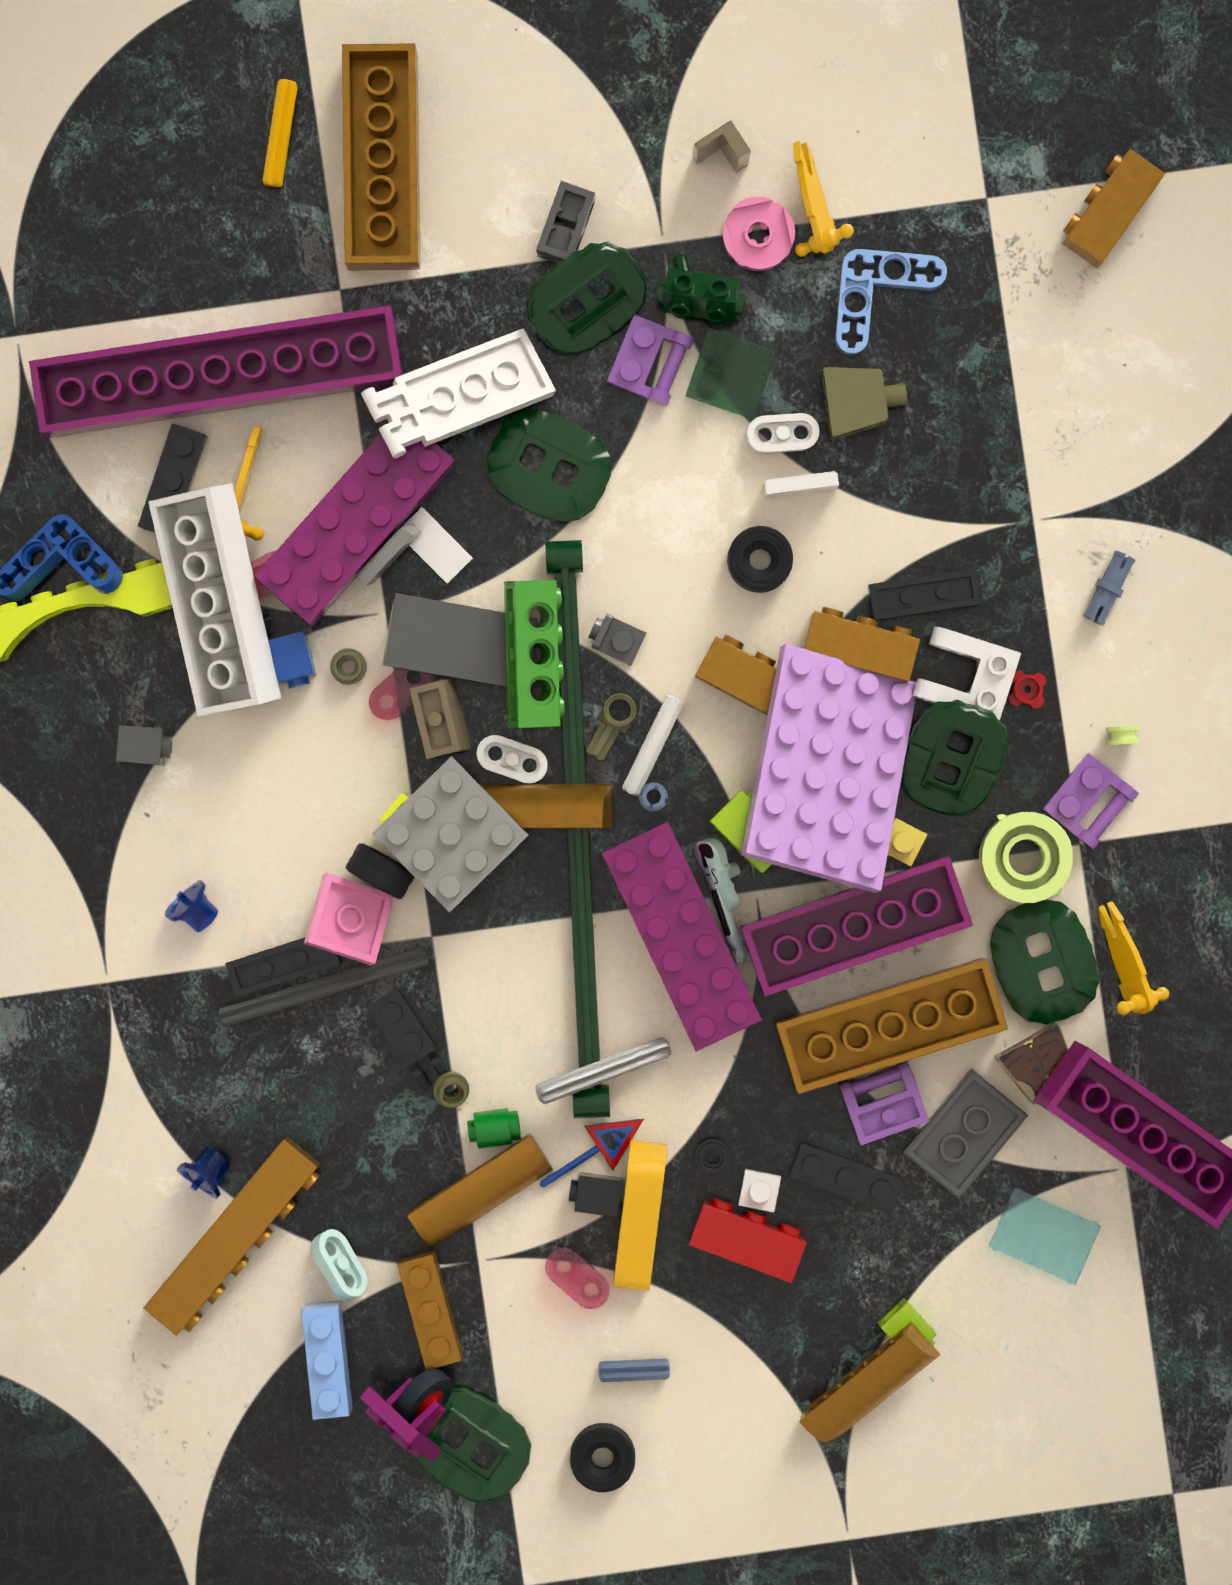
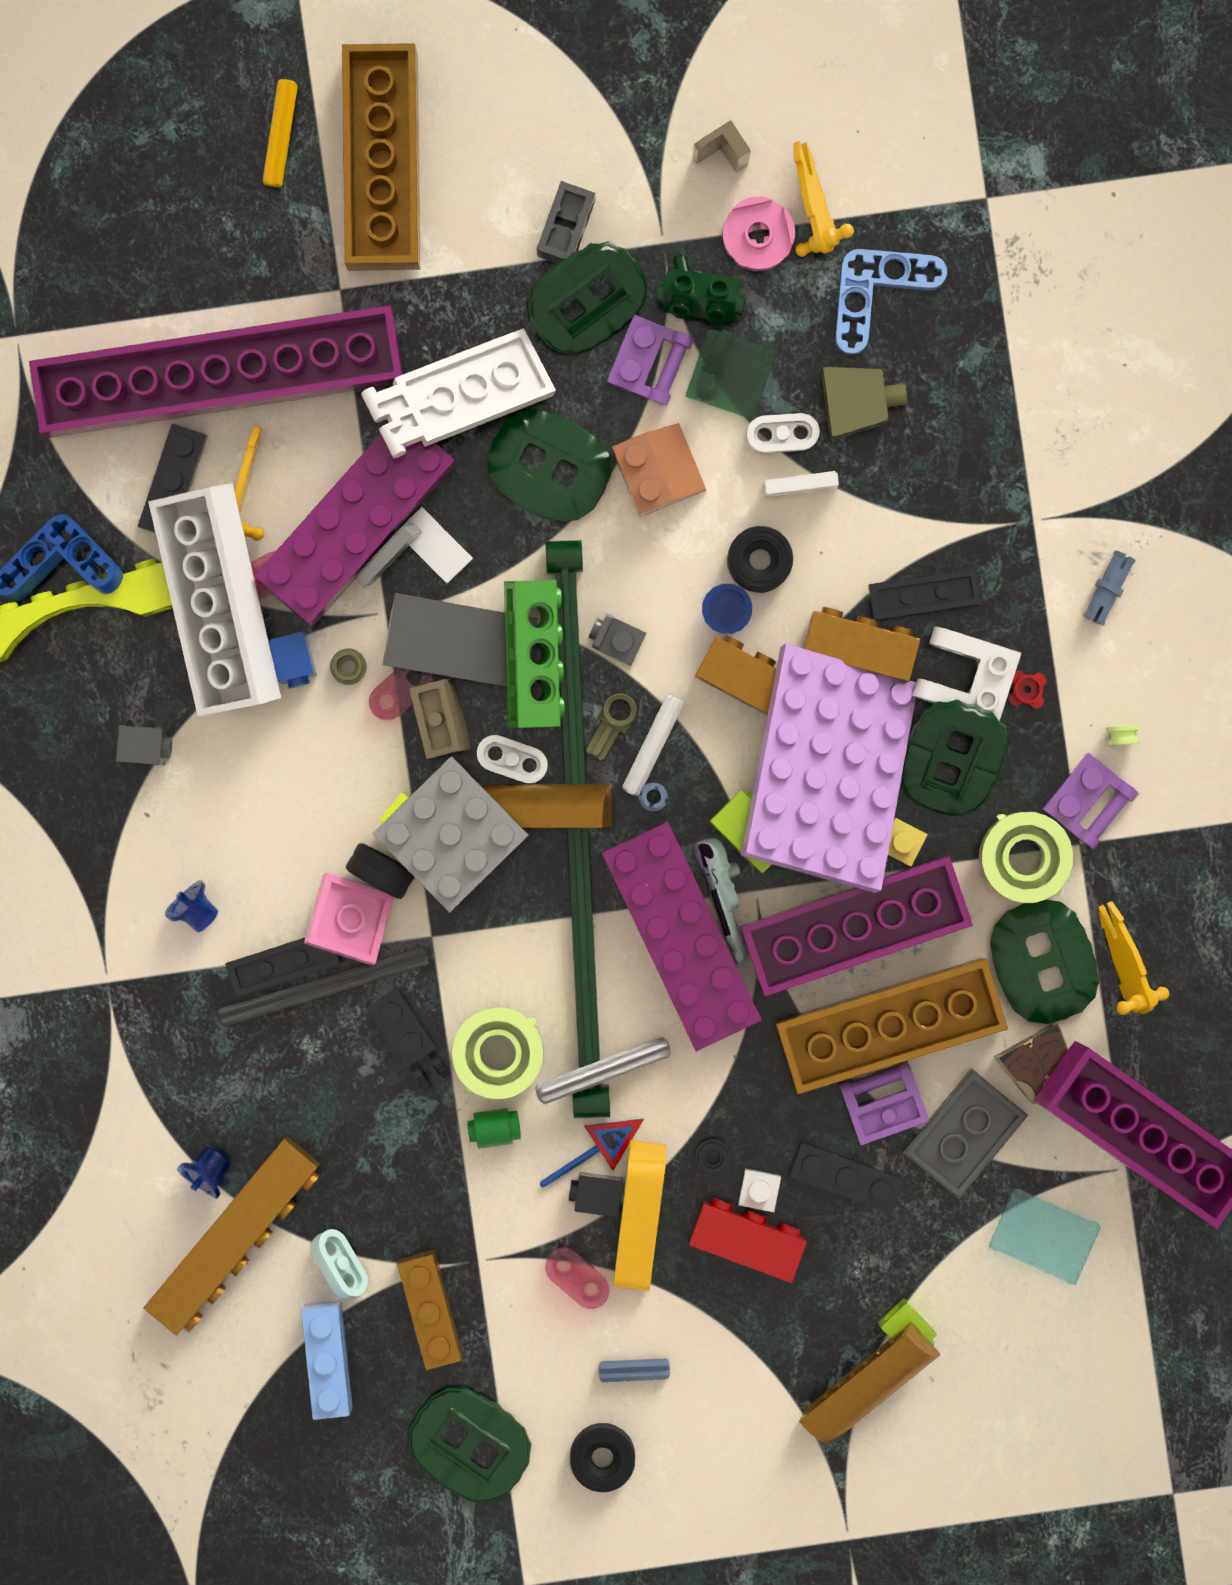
(412, 1411): plate -> none
(453, 1098): olive plate -> none
(480, 1191): pearl gold brick -> none
(493, 1082): none -> yellowish green piece
(658, 469): none -> nougat slope
(727, 608): none -> clear blue piece
(1112, 207): pearl gold brick -> none

